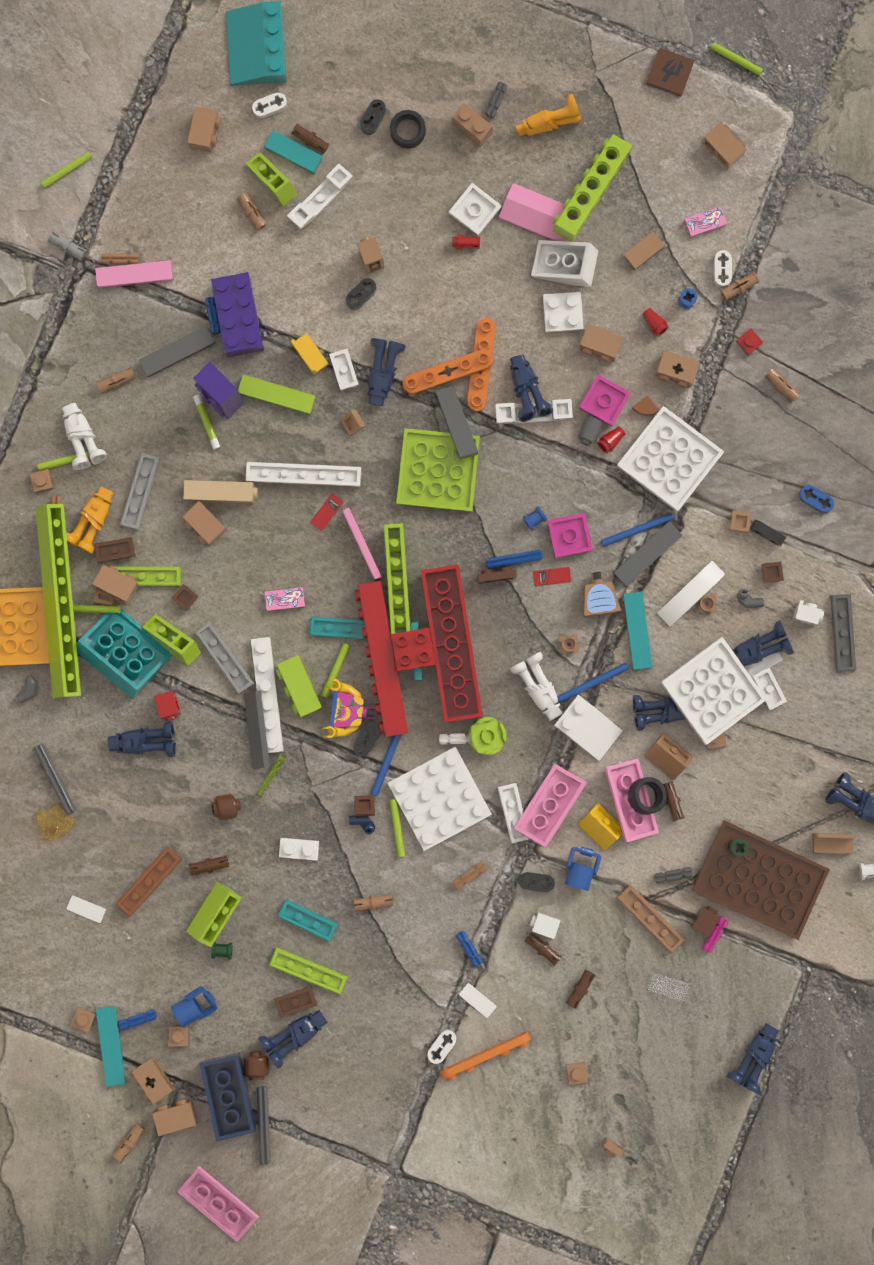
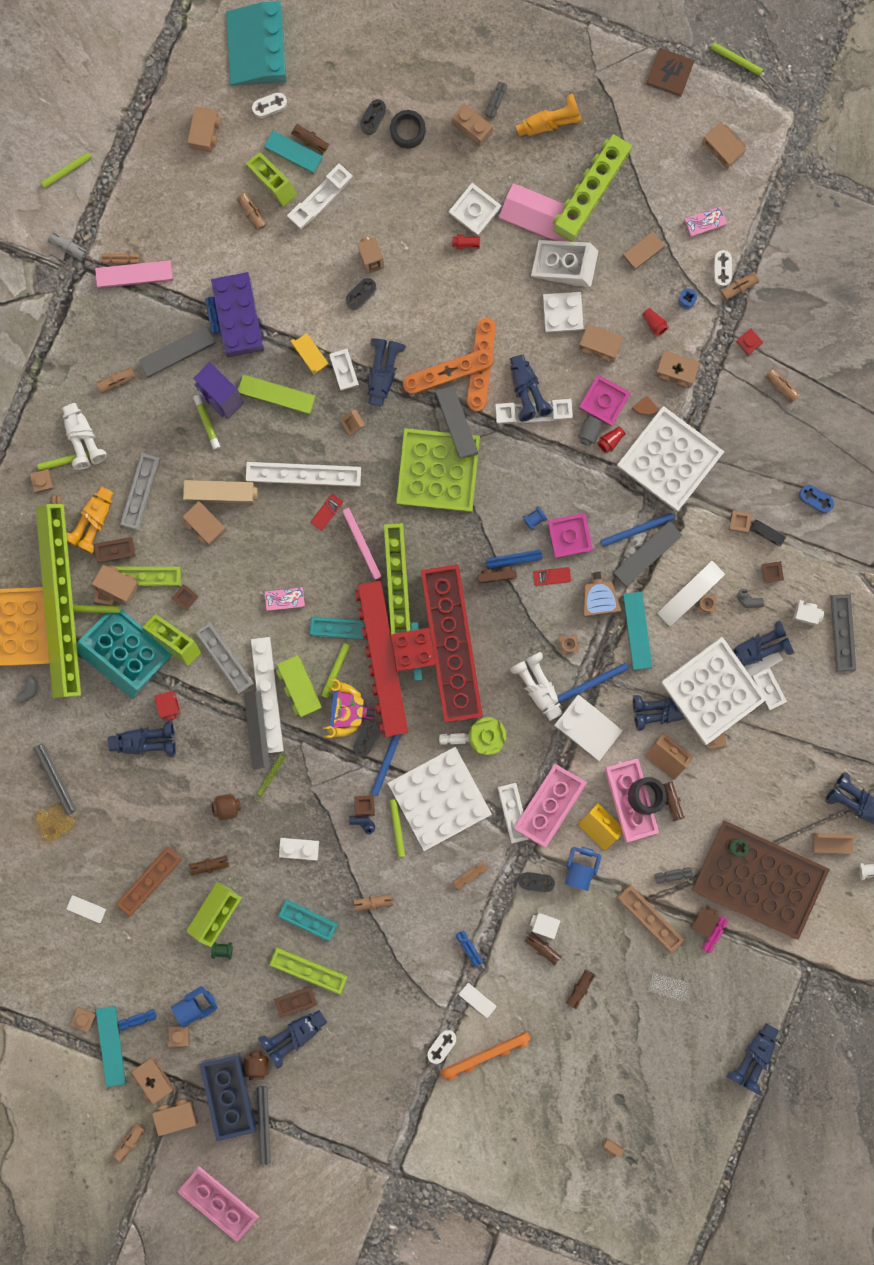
(577, 1073): medium nougat plate -> none

